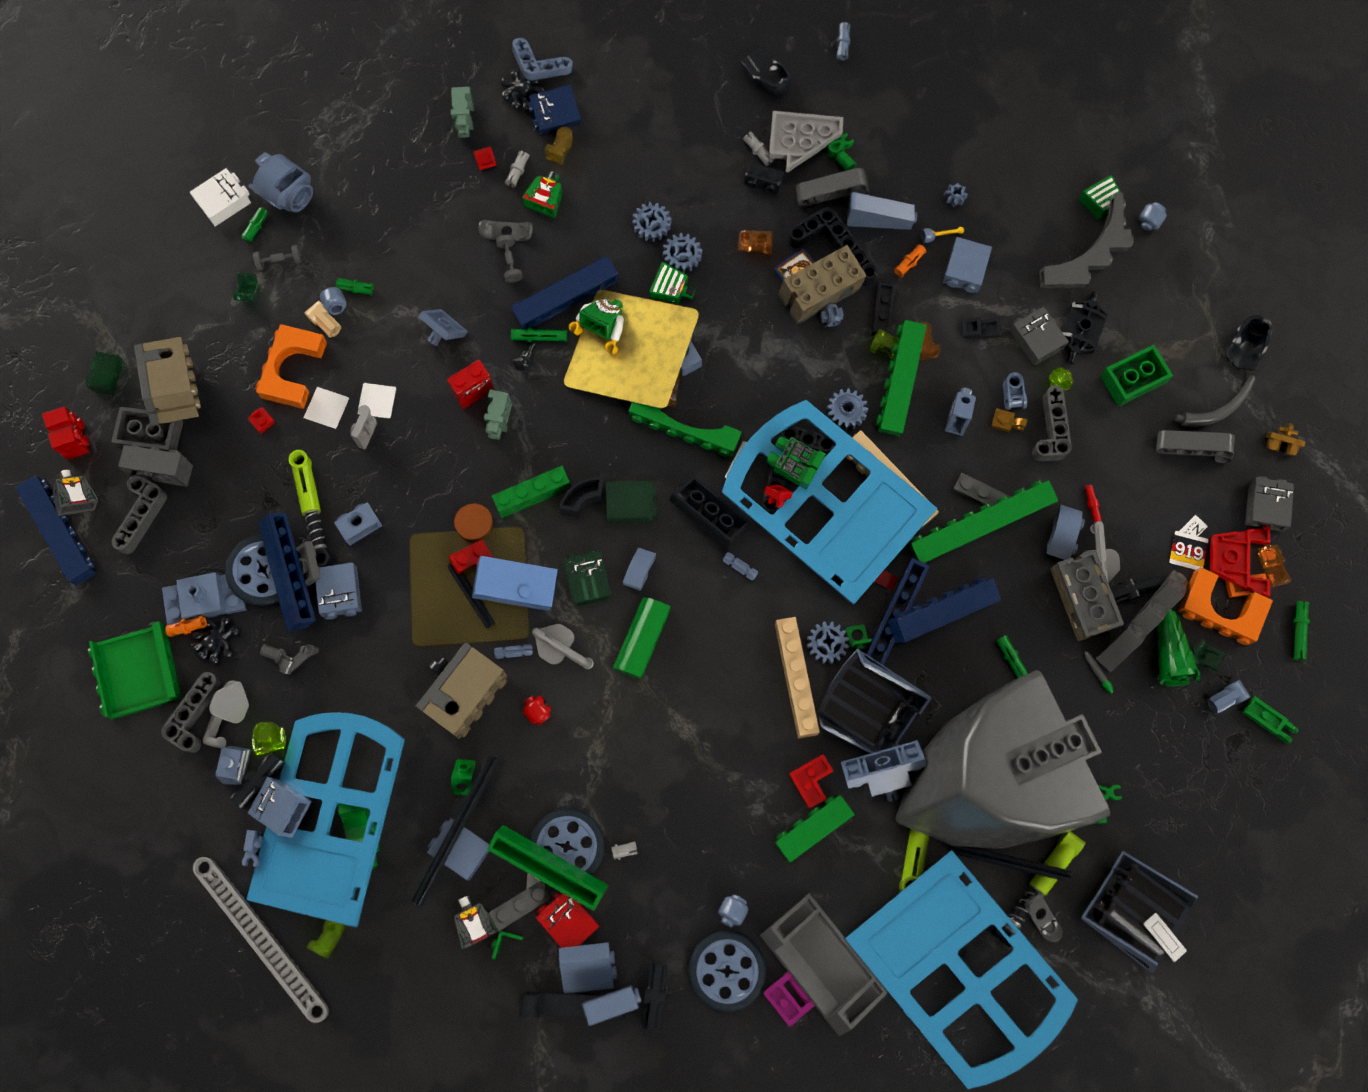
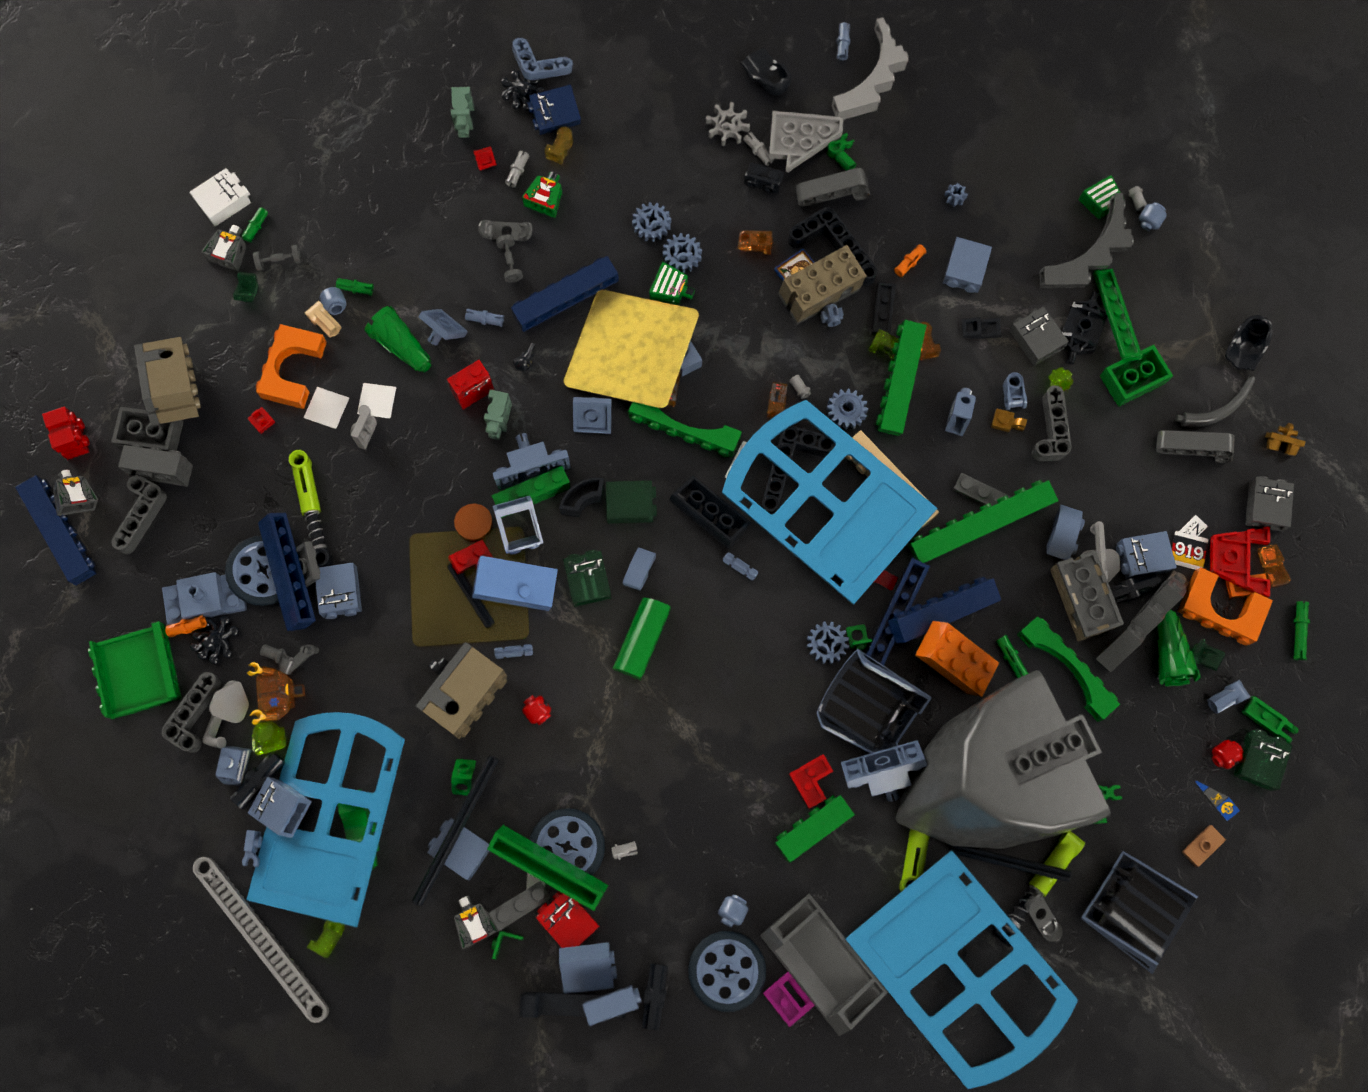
(104, 373): clear green brick -> none
(226, 248): none -> torso
(274, 693): none -> clear orange torso
(282, 183): sand blue piece -> none
(354, 533): sand blue brick -> none
(396, 337): none -> green cone
(484, 317): none -> sand blue pin
(513, 507): none -> sand blue window
(528, 463): none -> sand blue brick
(538, 335): green pin -> none
(555, 644): light grey piece -> none
(591, 415): none -> sand blue tile
(602, 319): torso -> none
(727, 123): none -> light grey gear
(777, 399): none -> clear orange leg
(778, 494): red tile -> none
(796, 677): tan brick -> none
(797, 461): green hips -> none
(802, 390): none -> light grey pin
(866, 95): none -> light grey arch
(879, 212): sand blue slope -> none
(929, 235): hinge -> none
(957, 658): none -> orange brick
(1093, 503): red bar -> none
(1099, 673): dark grey piece -> none
(1099, 701): none -> green arch
(1117, 315): none -> green tile
(1137, 197): none -> light grey pin
(1146, 555): none -> sand blue brick
(1165, 937): white sticker -> none
(1203, 846): none -> medium nougat plate
(1220, 801): none -> sticker
(1227, 754): none -> red head
(1263, 760): none -> clear green brick

